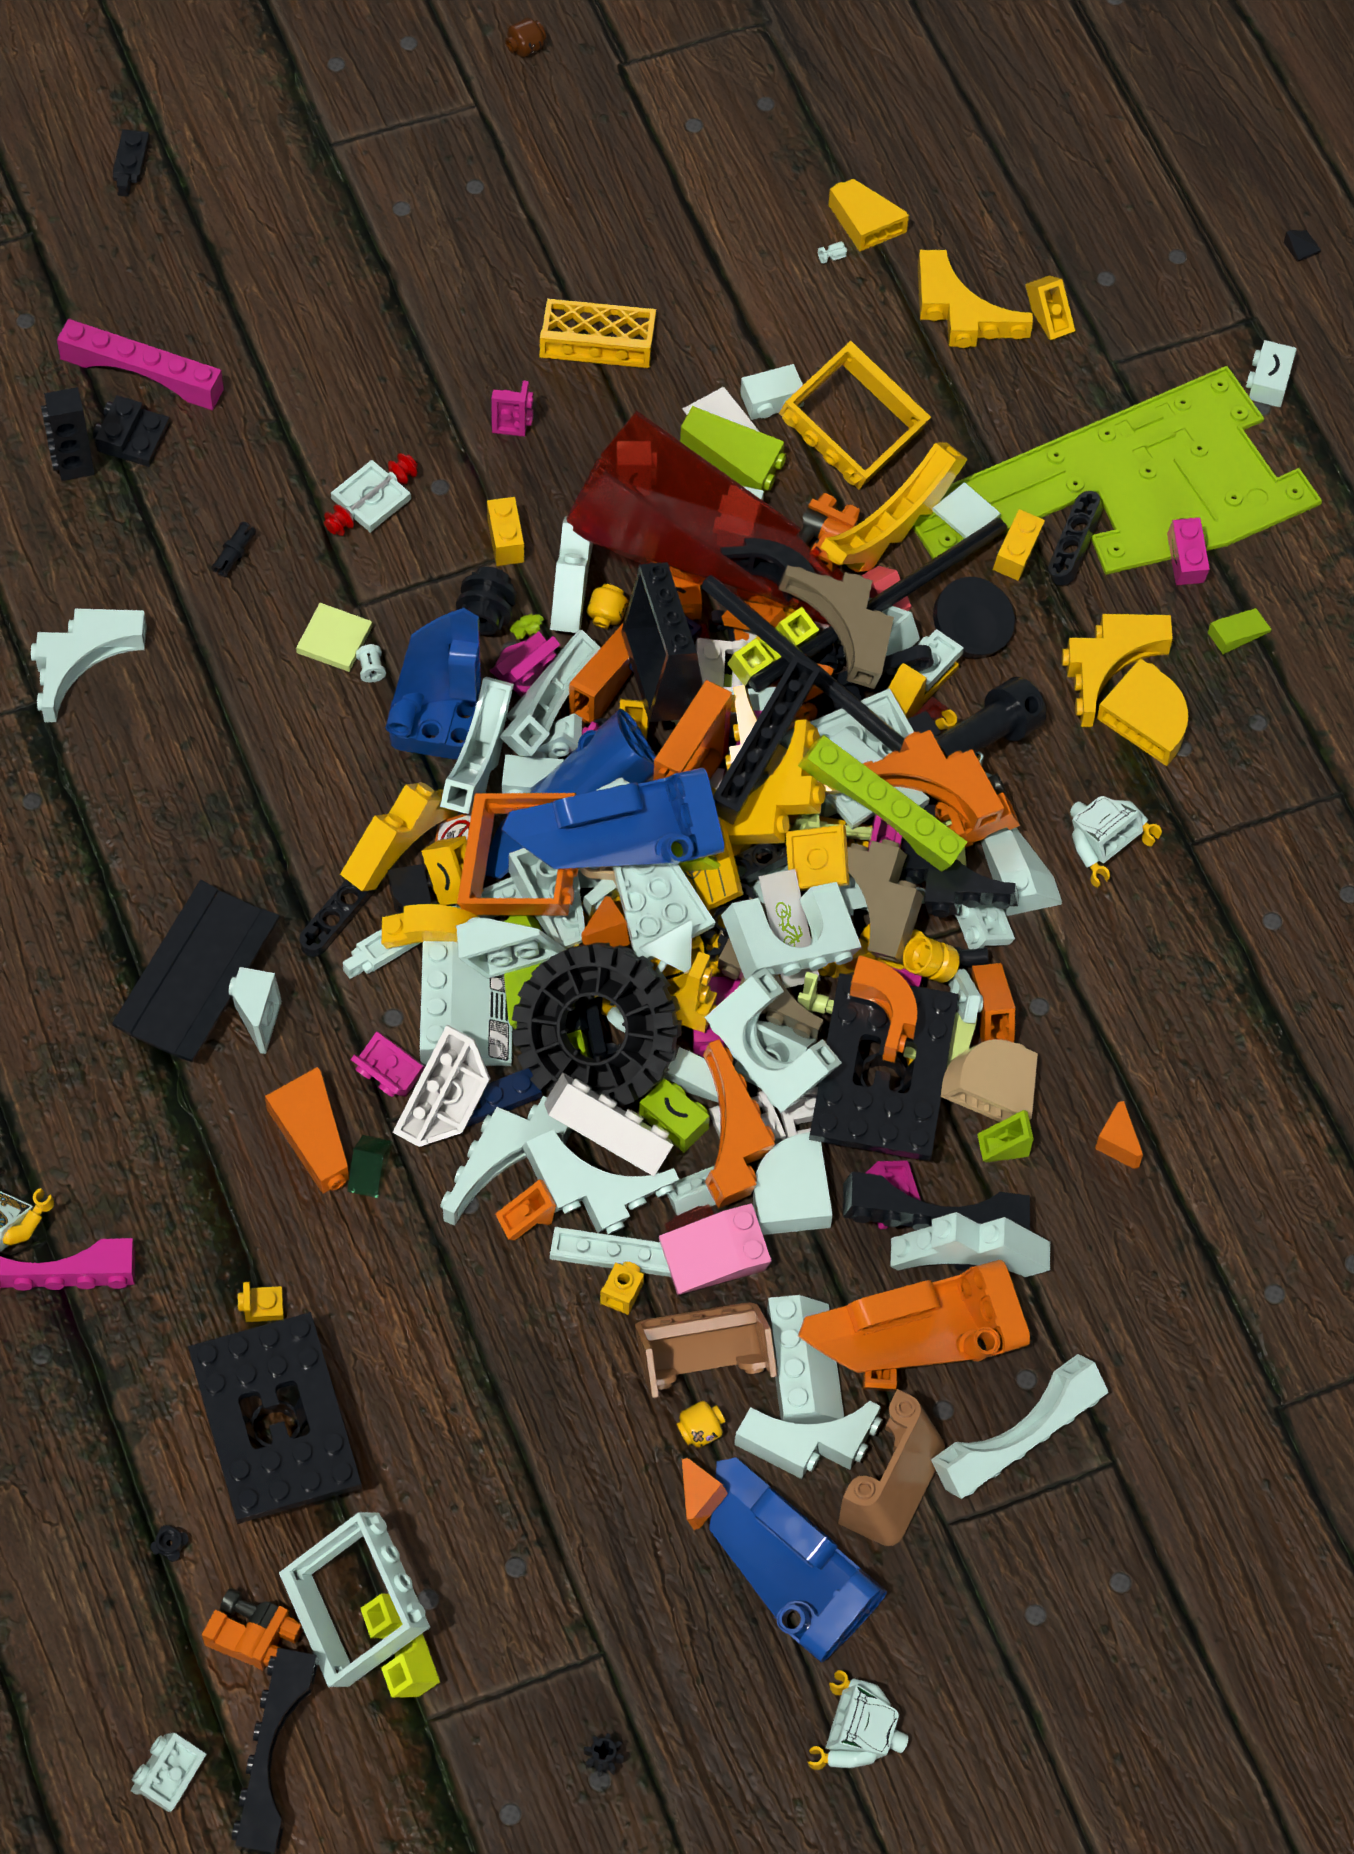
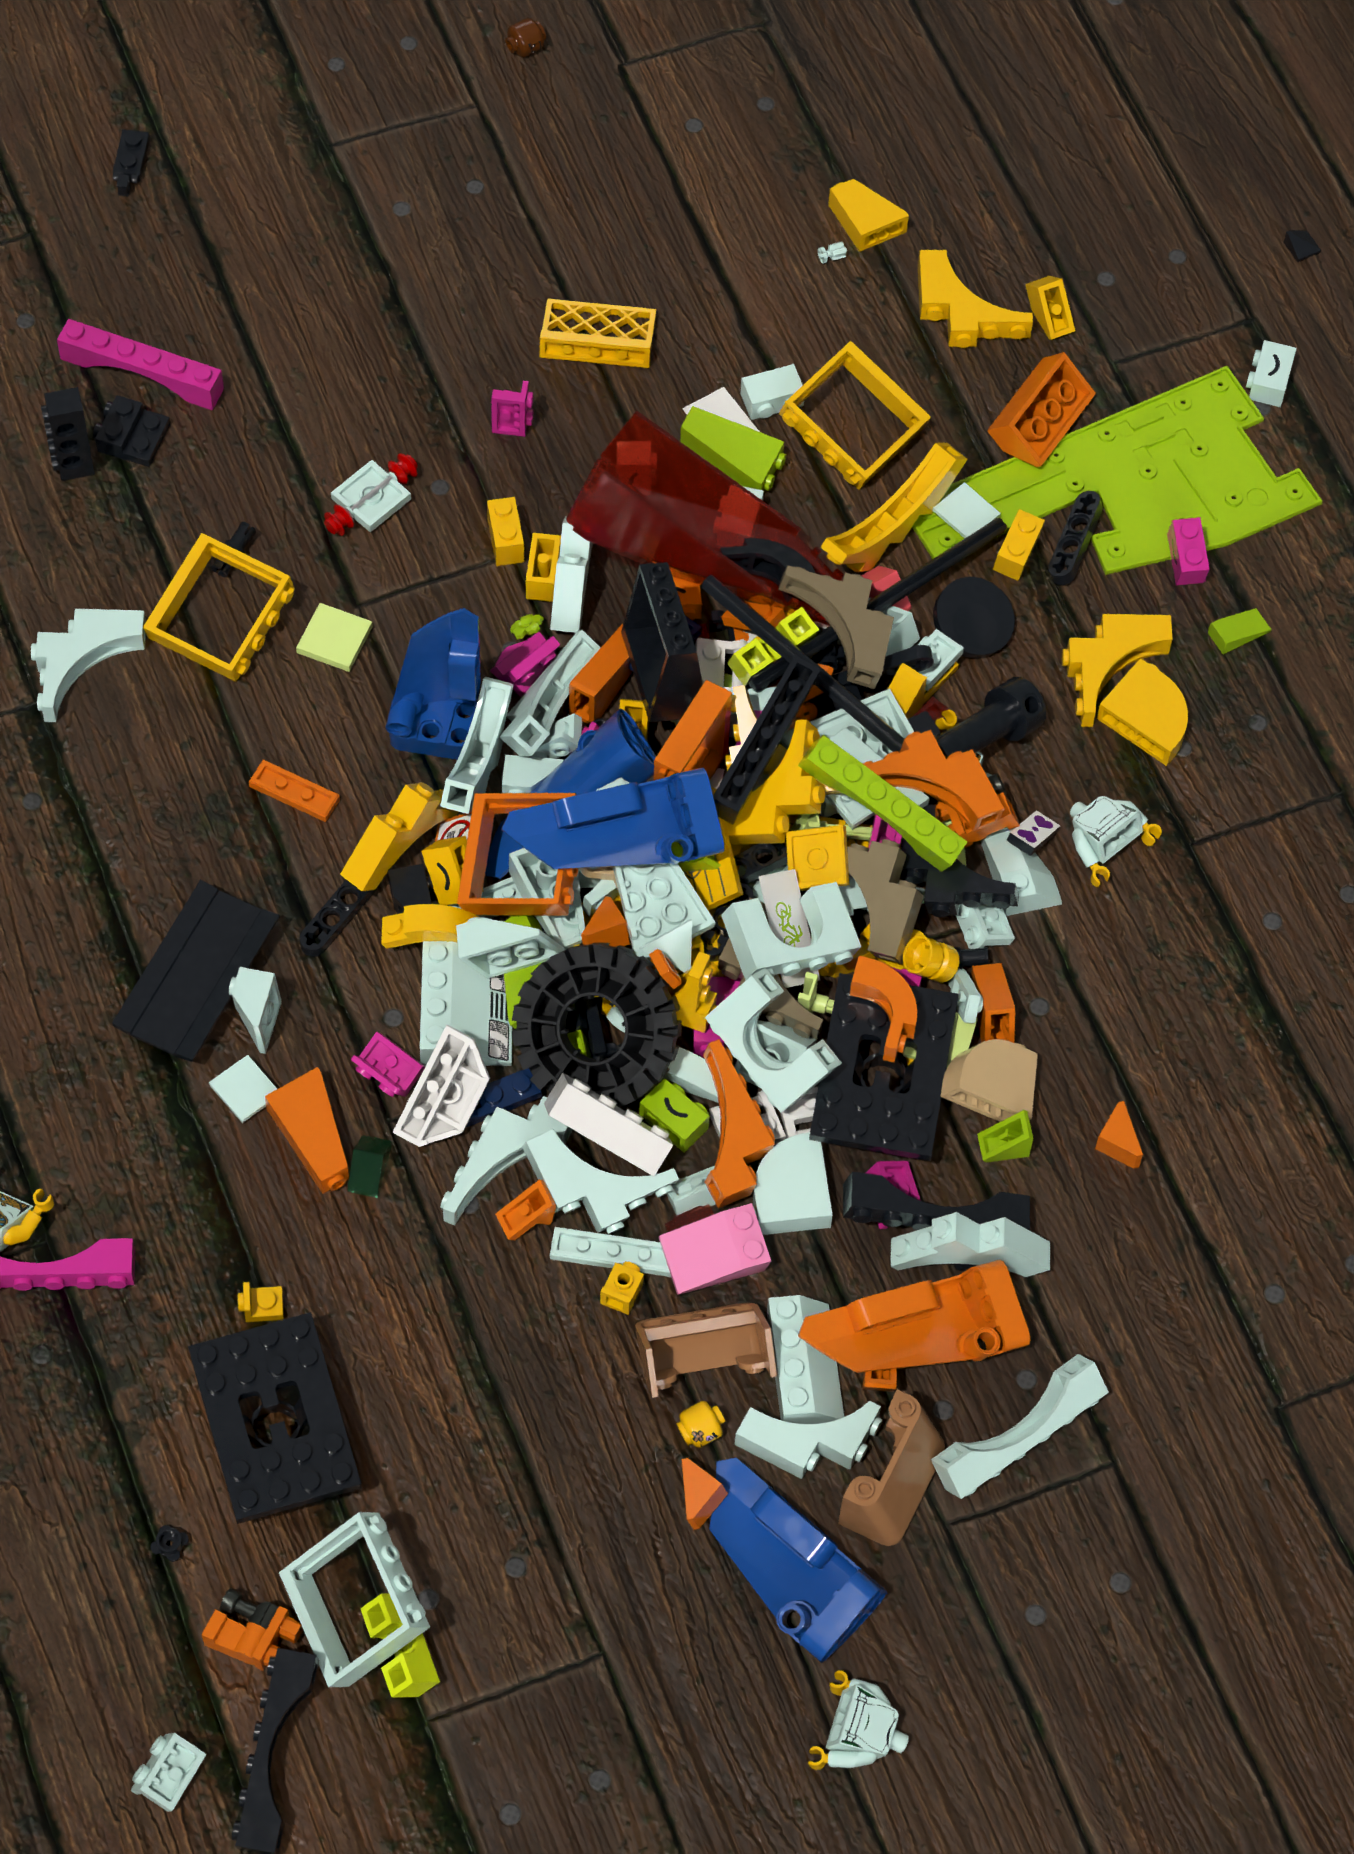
(181, 585): none -> yellow window
(243, 1088): none -> light aqua piece
(294, 790): none -> orange tile
(371, 955): light aqua hinge -> none
(375, 653): light aqua bush -> none
(489, 596): black piece -> none
(542, 566): none -> yellow brick
(596, 1750): black gear -> none
(607, 606): yellow head -> none
(665, 968): none -> orange tile
(824, 521): orange hips -> none
(1033, 833): none -> tile
(1042, 410): none -> orange slope

